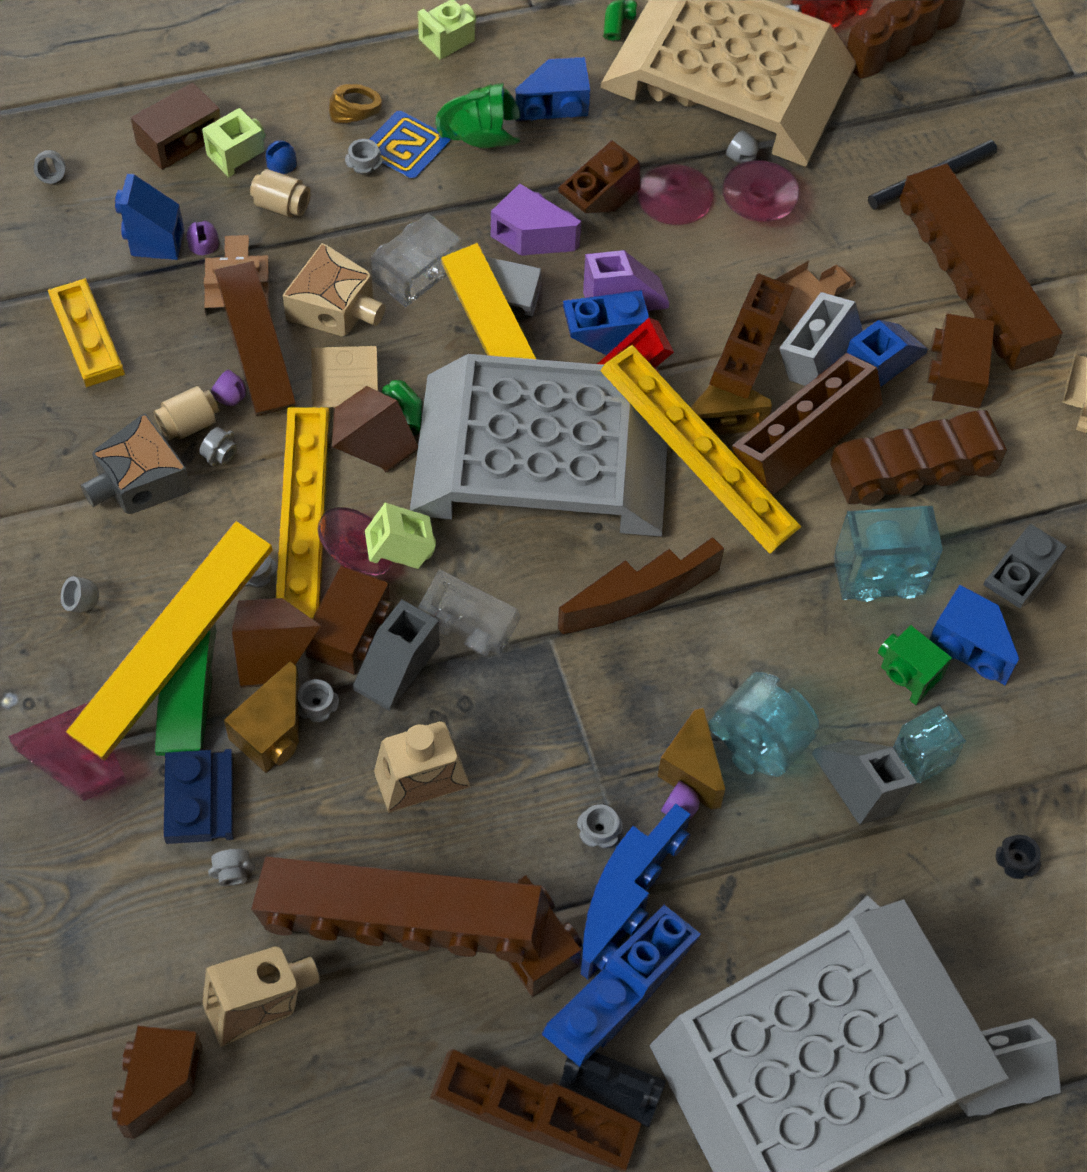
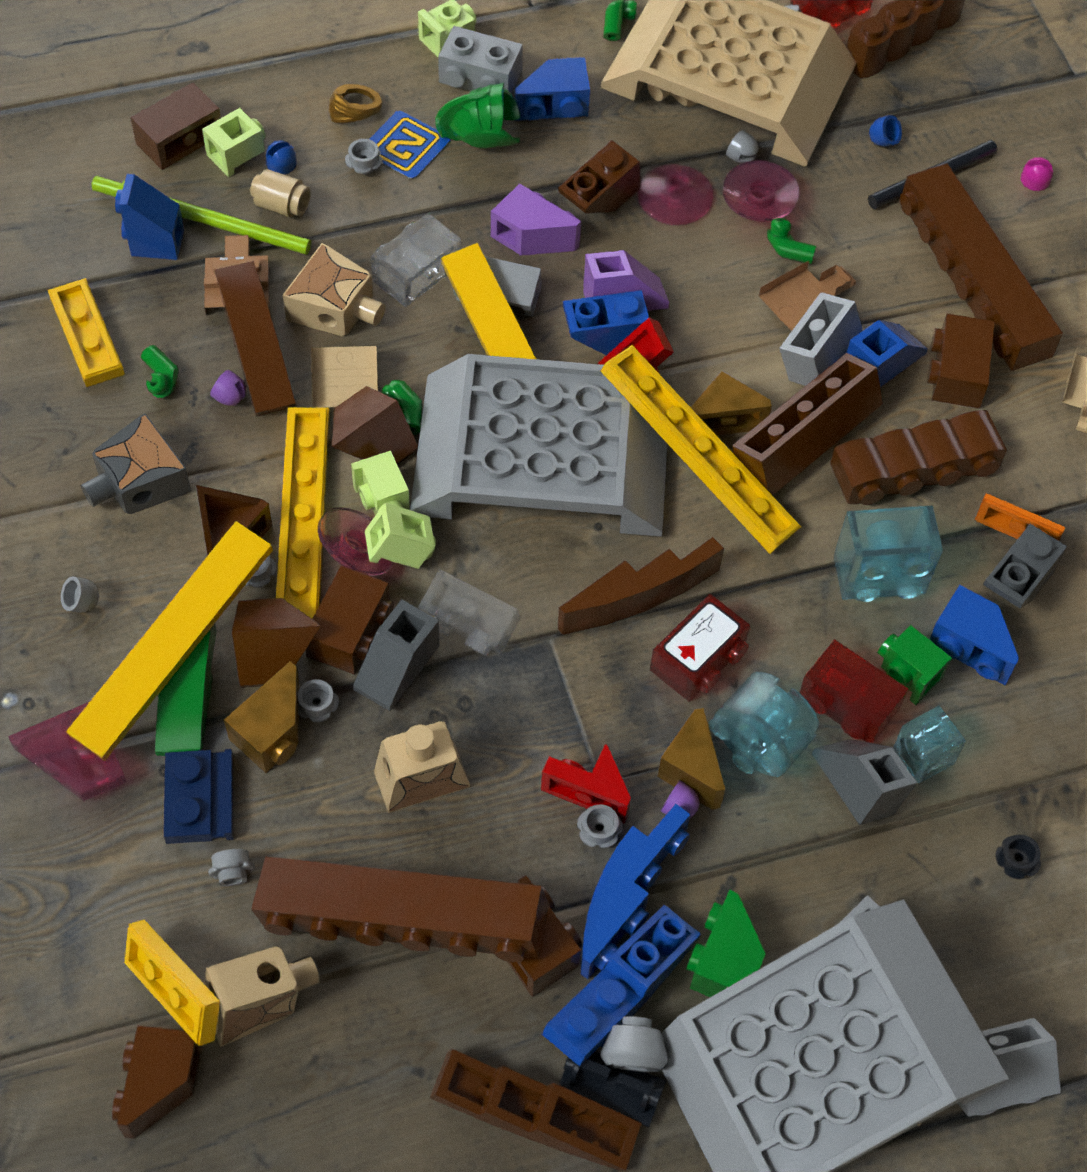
(42, 170): light grey hinge -> none
(165, 372): none -> green arm
(172, 982): none -> yellow tile
(186, 413): tan brick -> none
(205, 246): medium lavender hinge -> none
(218, 446): light grey plate -> none
(220, 220): none -> lime bar
(221, 510): none -> reddish brown slope
(380, 482): none -> yellowish green brick
(479, 60): none -> light grey brick
(572, 783): none -> red slope
(635, 1046): none -> light grey cone
(700, 648): none -> brick
(730, 951): none -> green slope
(751, 336): reddish brown slope -> none
(785, 244): none -> green arm
(852, 692): none -> clear red brick
(886, 131): none -> blue hinge
(1013, 519): none -> orange slope
(1037, 174): none -> dark pink hinge

